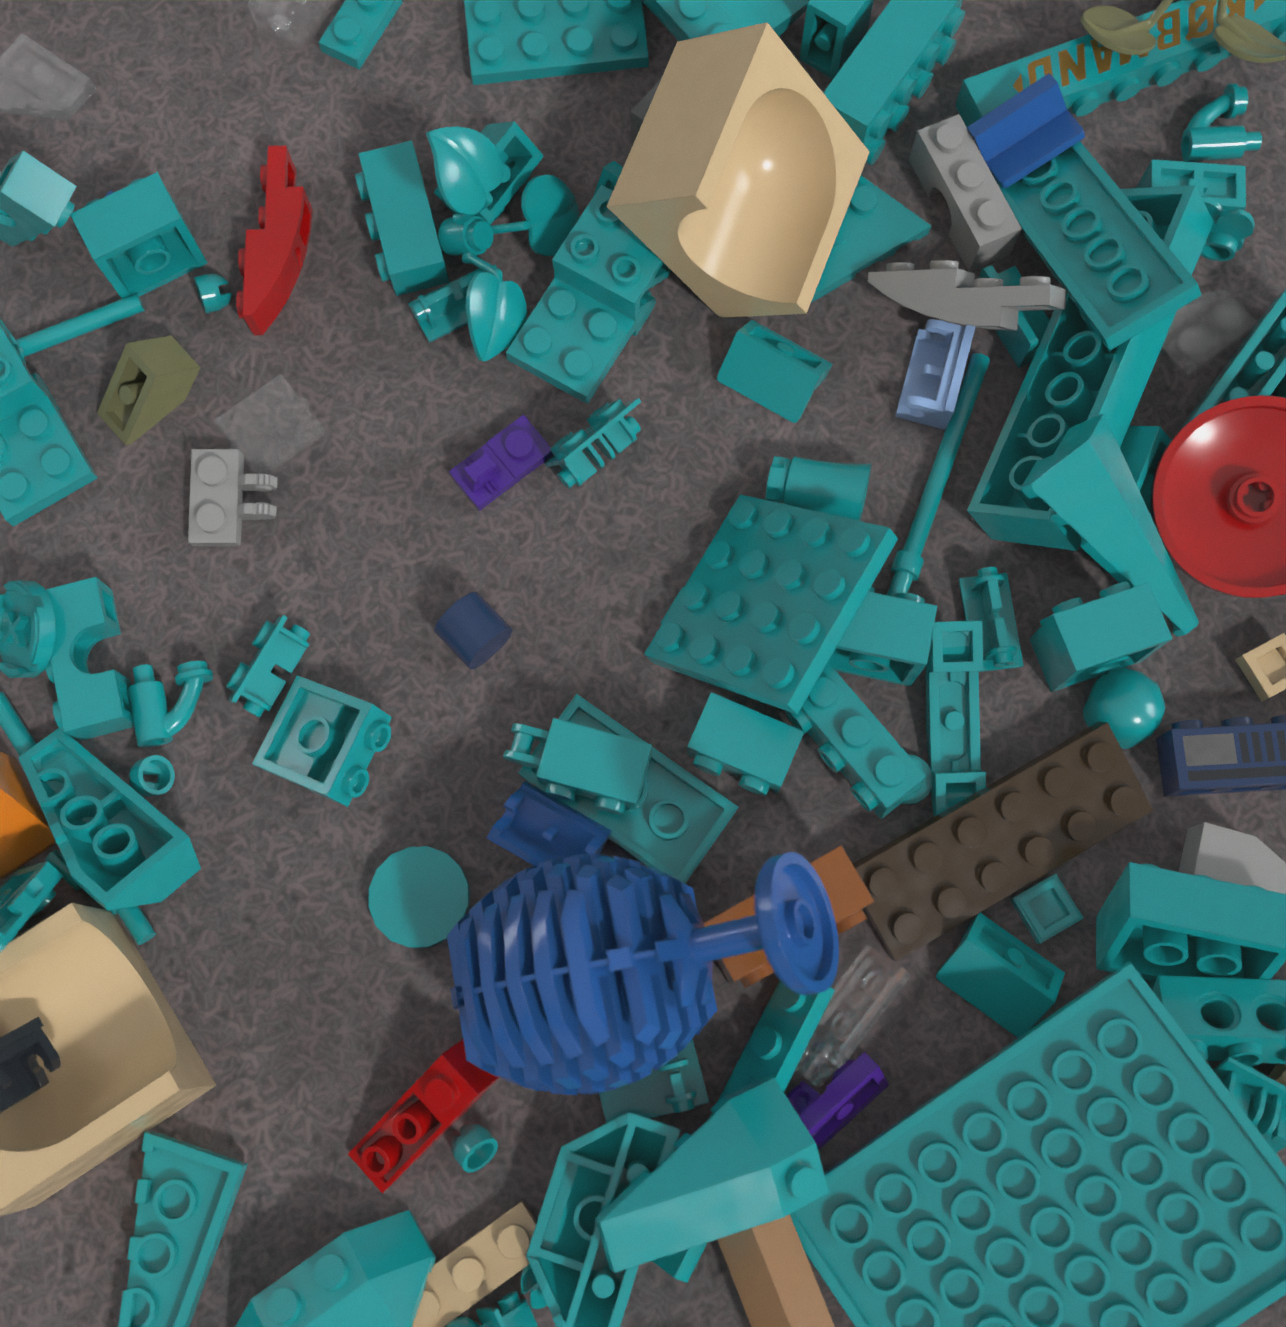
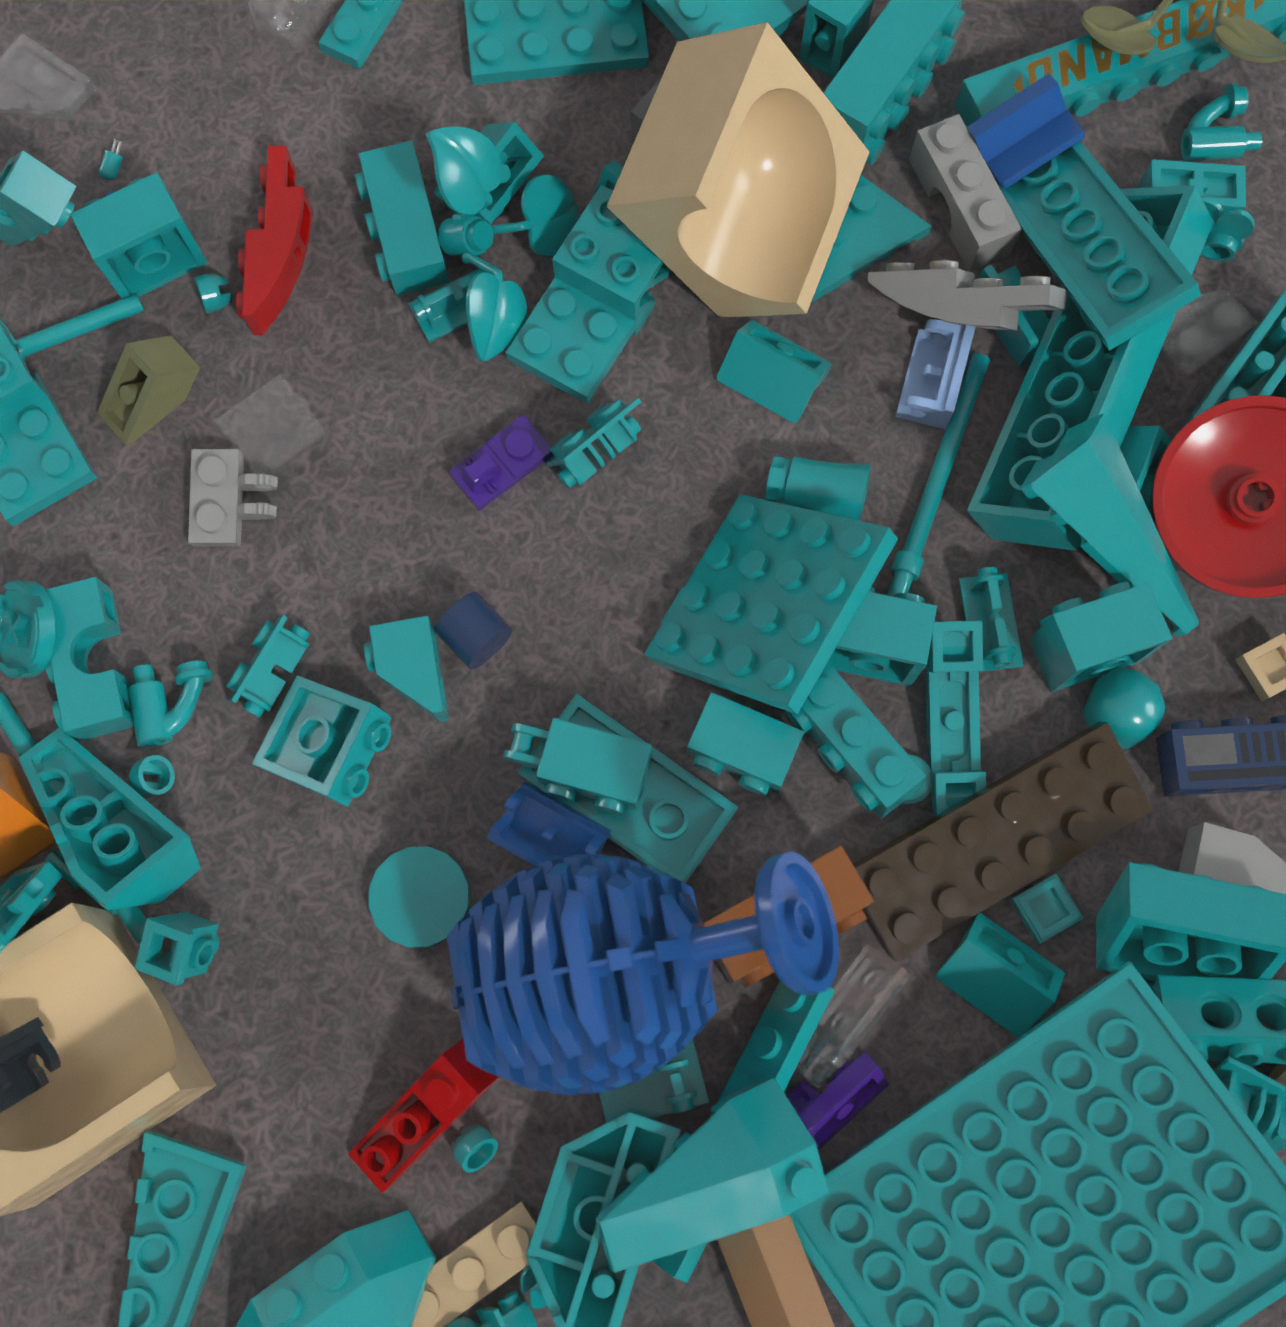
(111, 162): none -> teal piece
(191, 950): none -> teal brick
(409, 663): none -> teal slope

